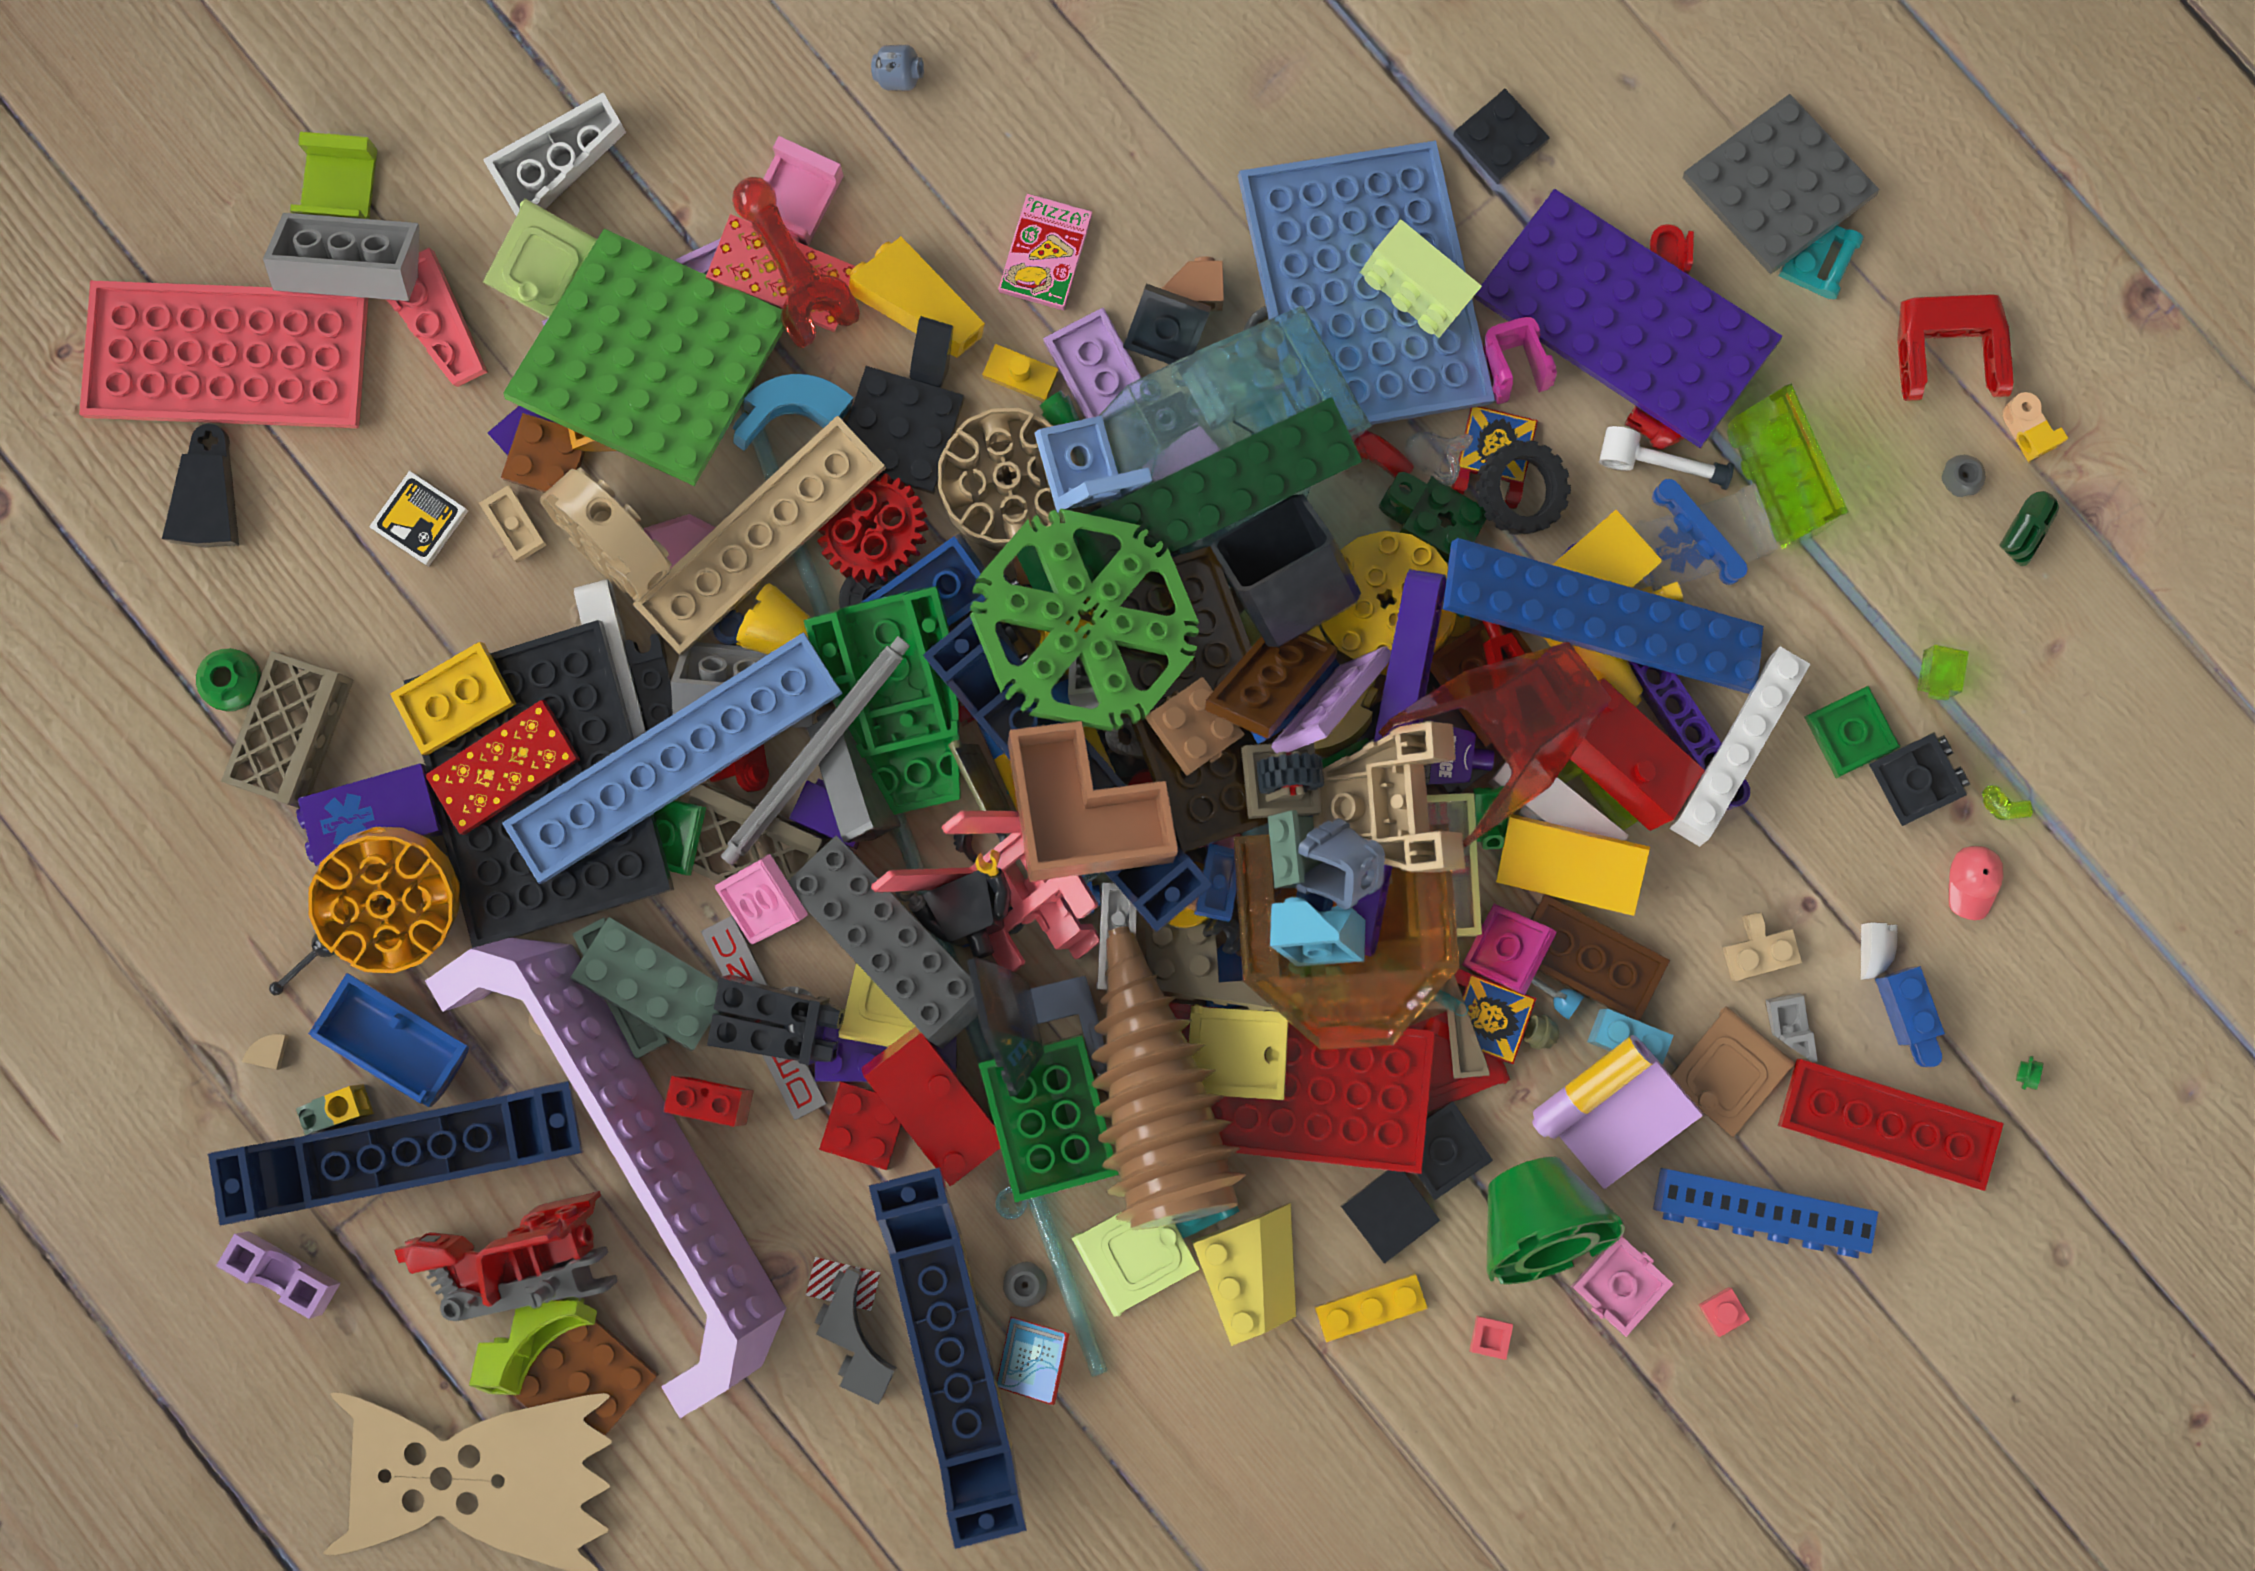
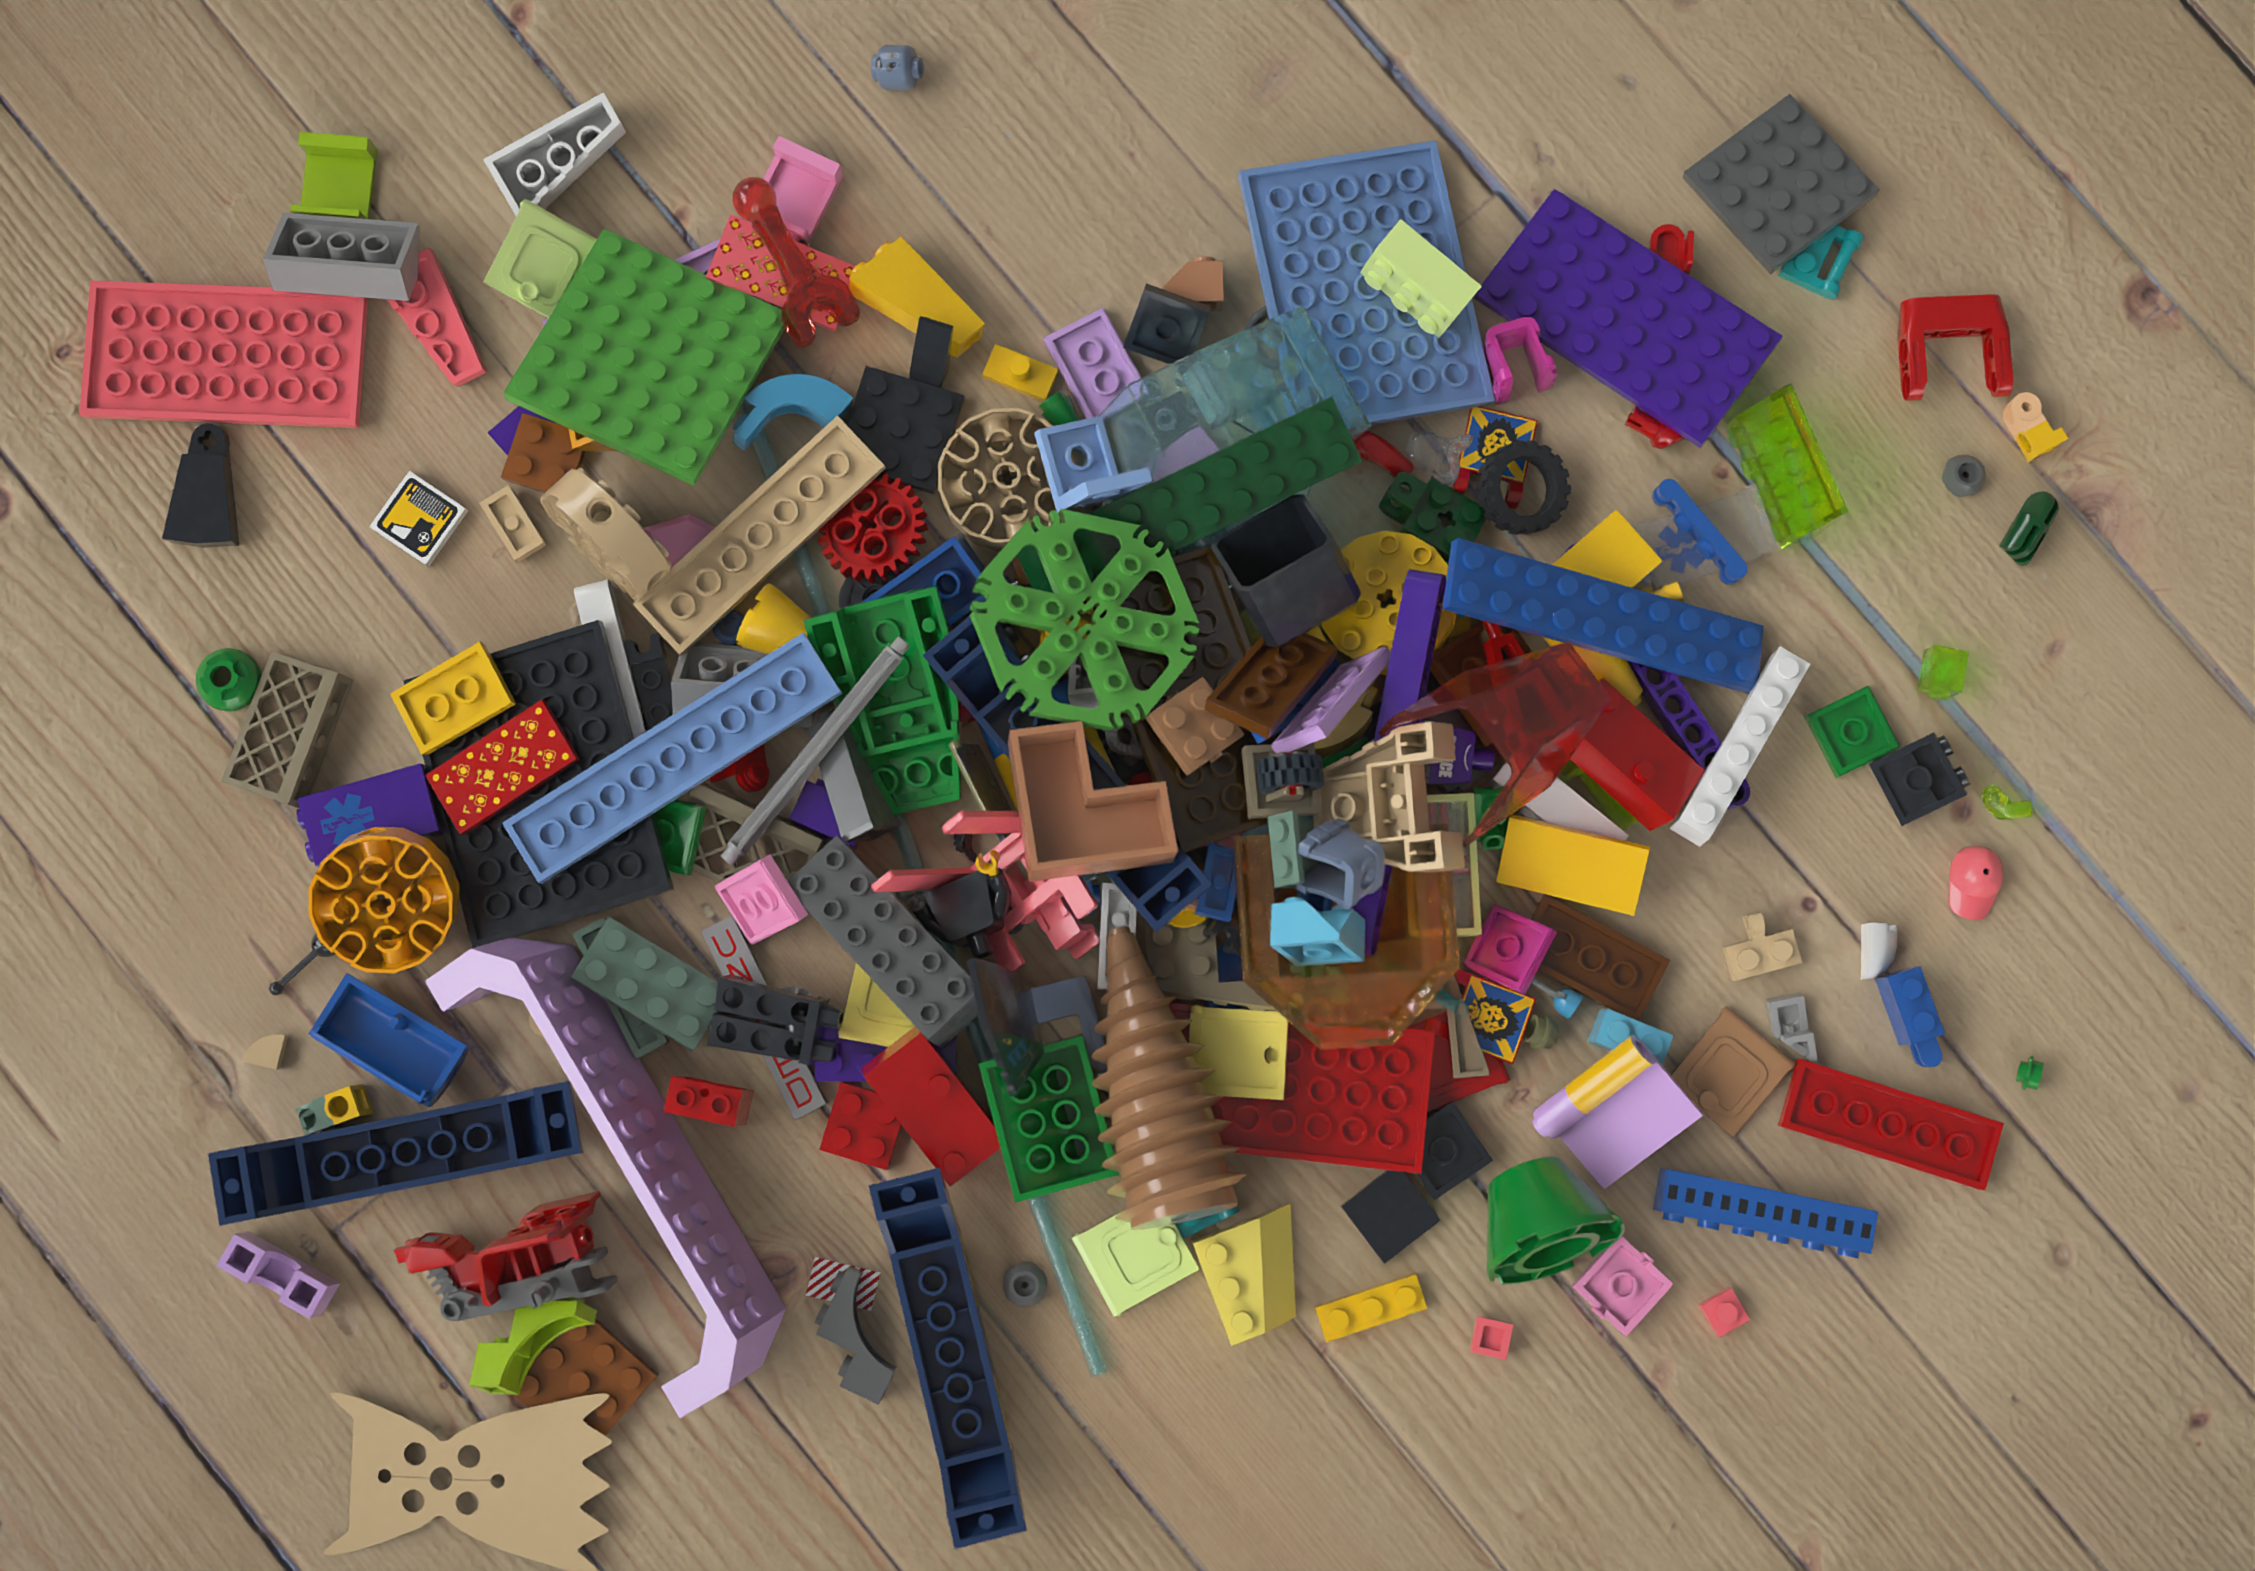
(1004, 1211): clear light blue bush -> none
(1032, 1360): piece -> none
(1045, 252): tile -> none
(1501, 136): black plate -> none
(1623, 448): white piece -> none

